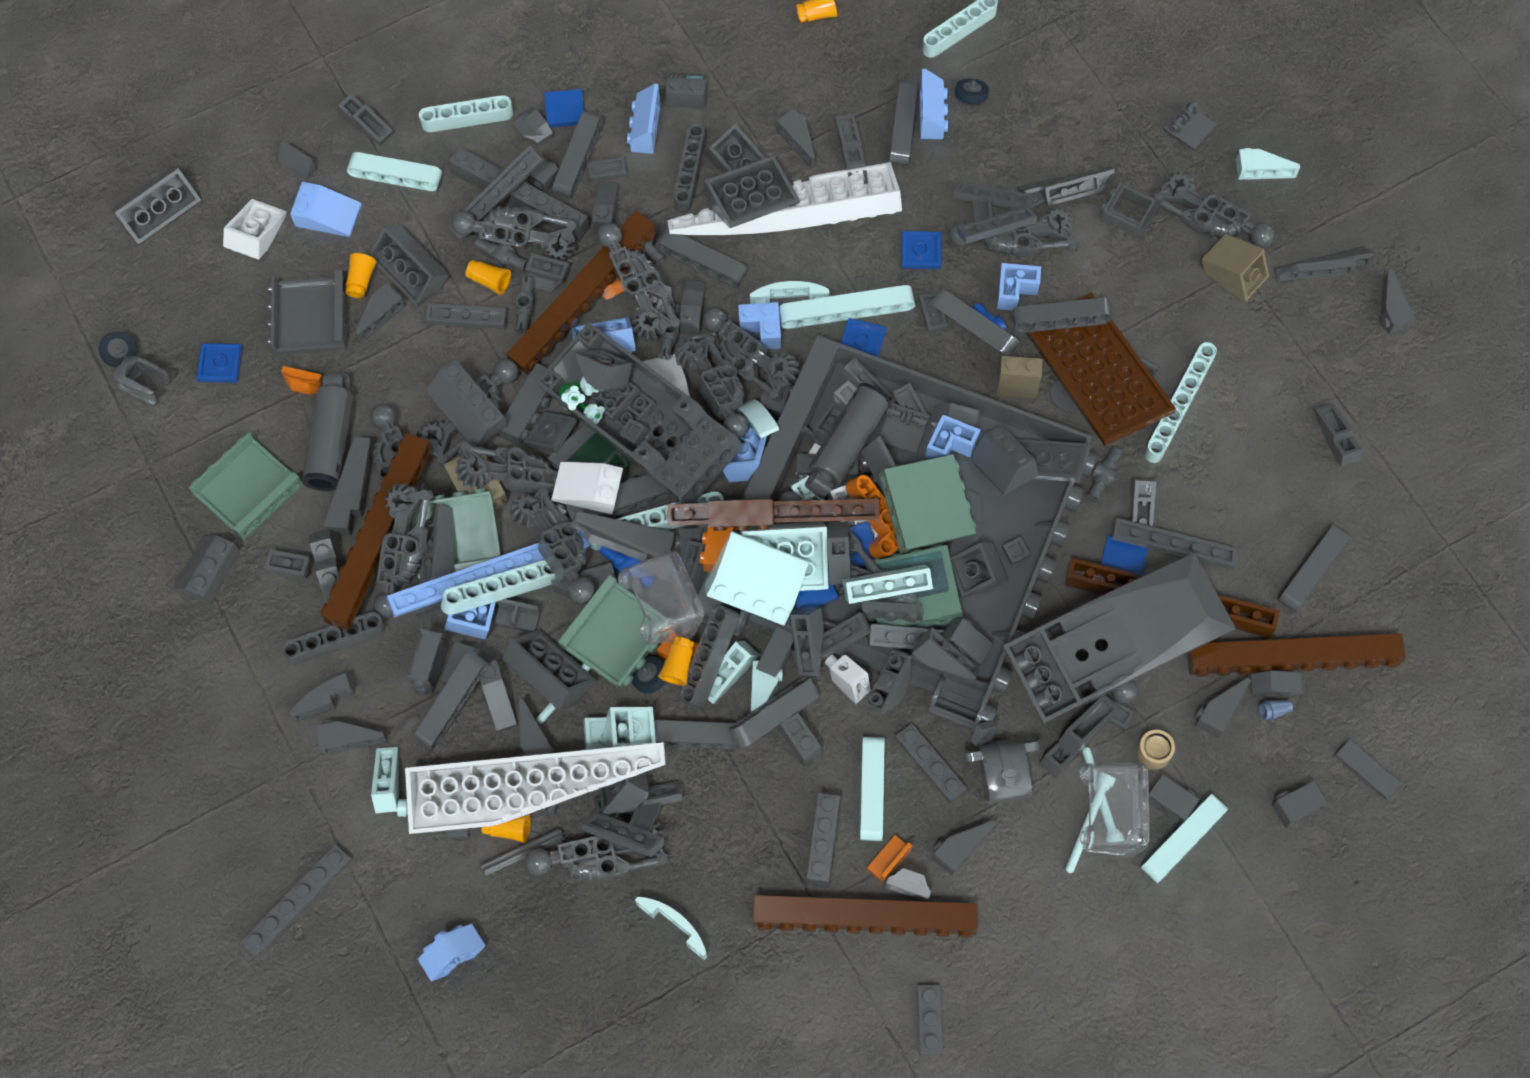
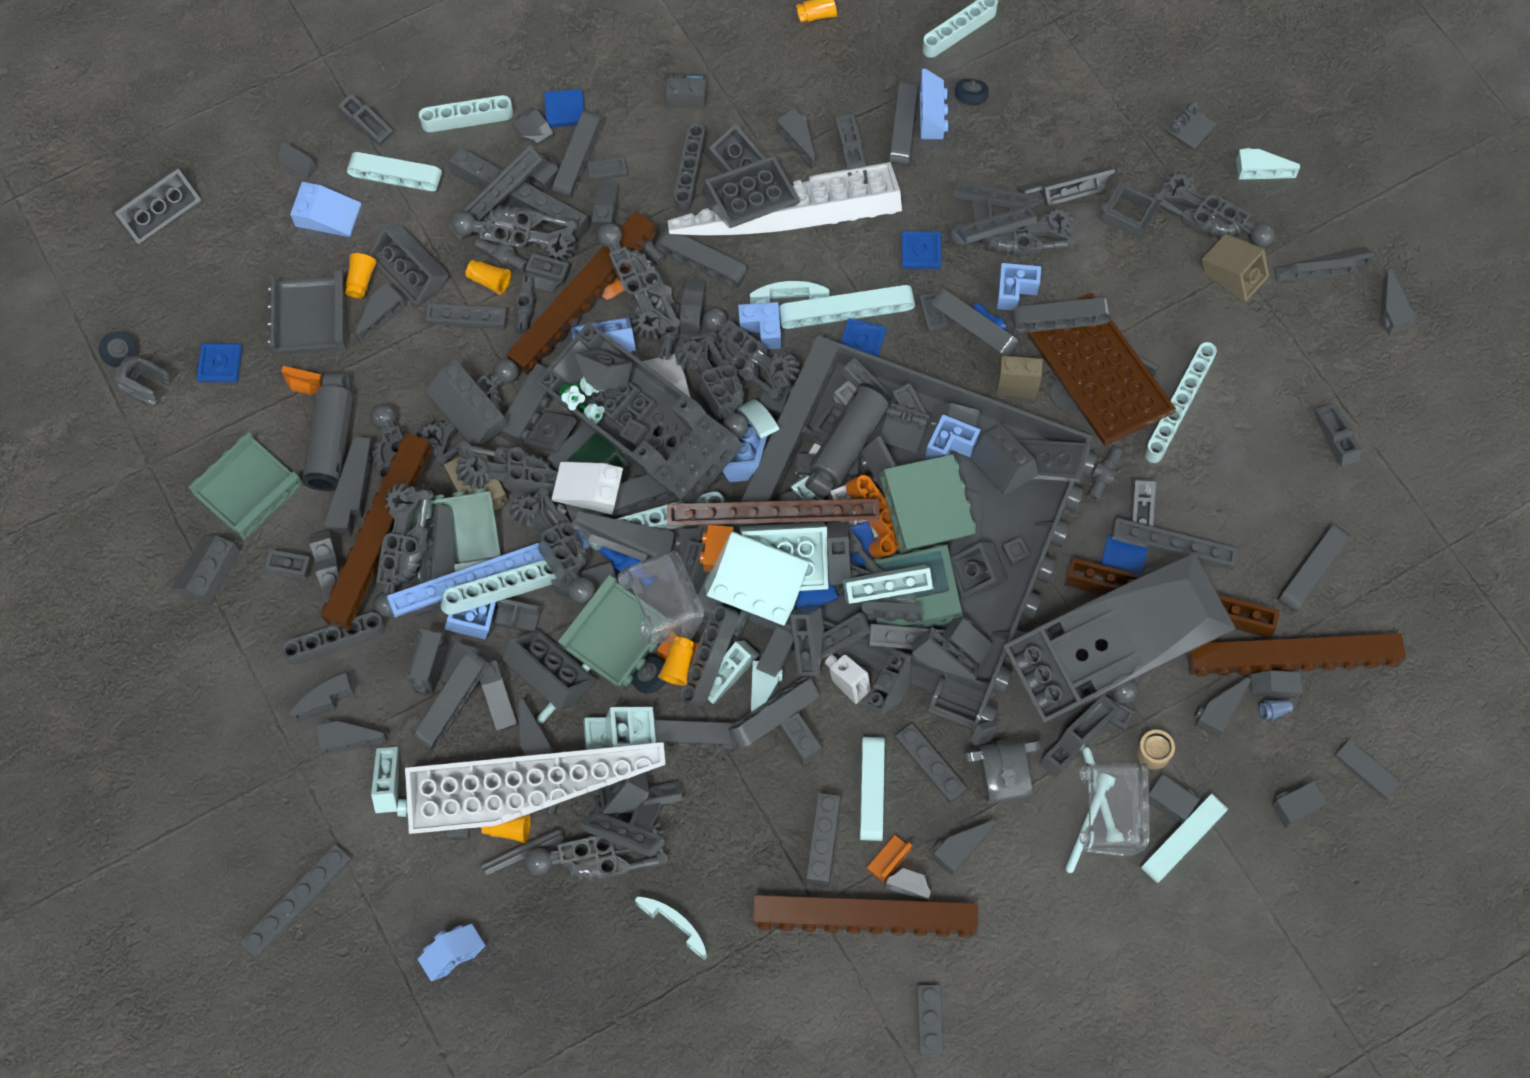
(253, 228): white slope -> none
(645, 120): light blue slope -> none
(740, 514): brick -> none

